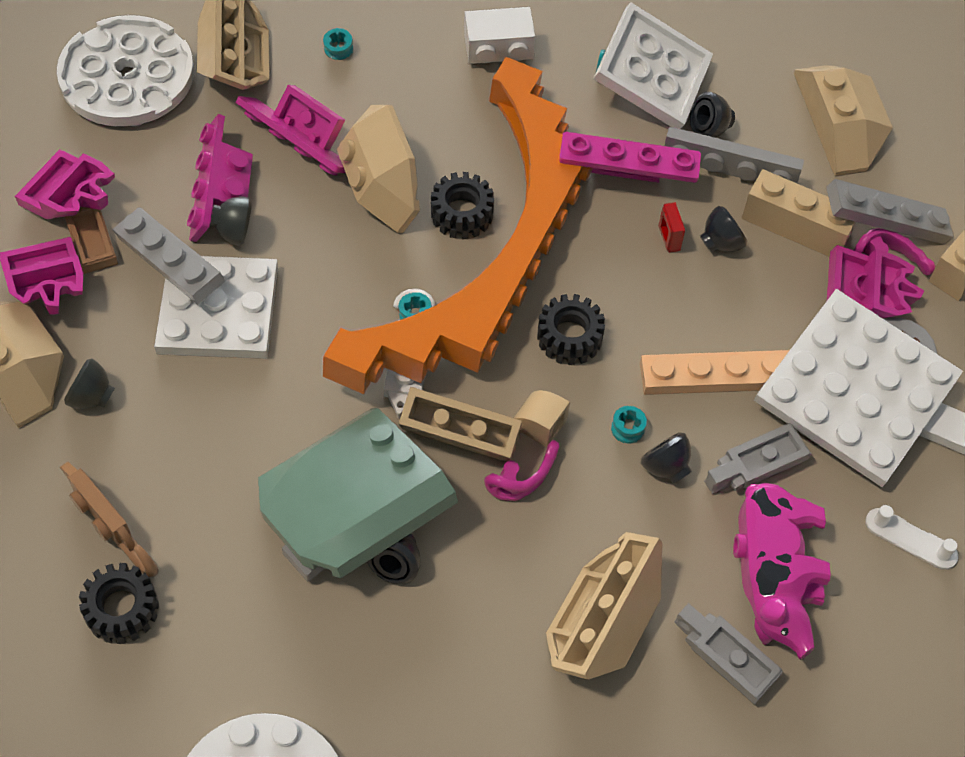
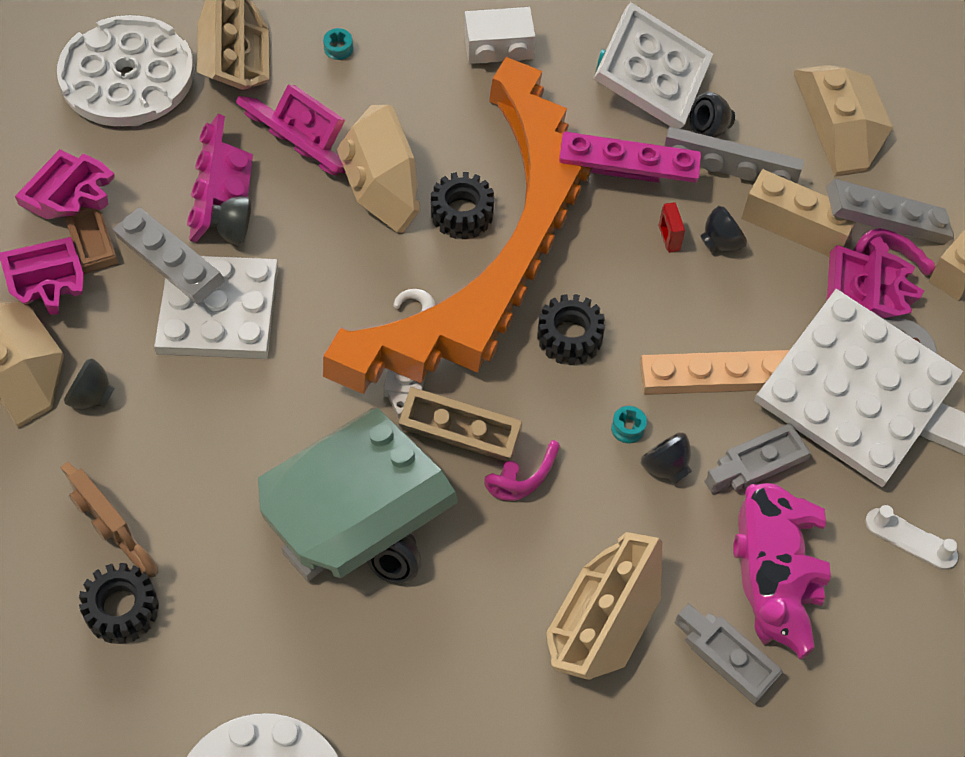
(412, 301): teal bush -> none
(543, 416): tan brick -> none

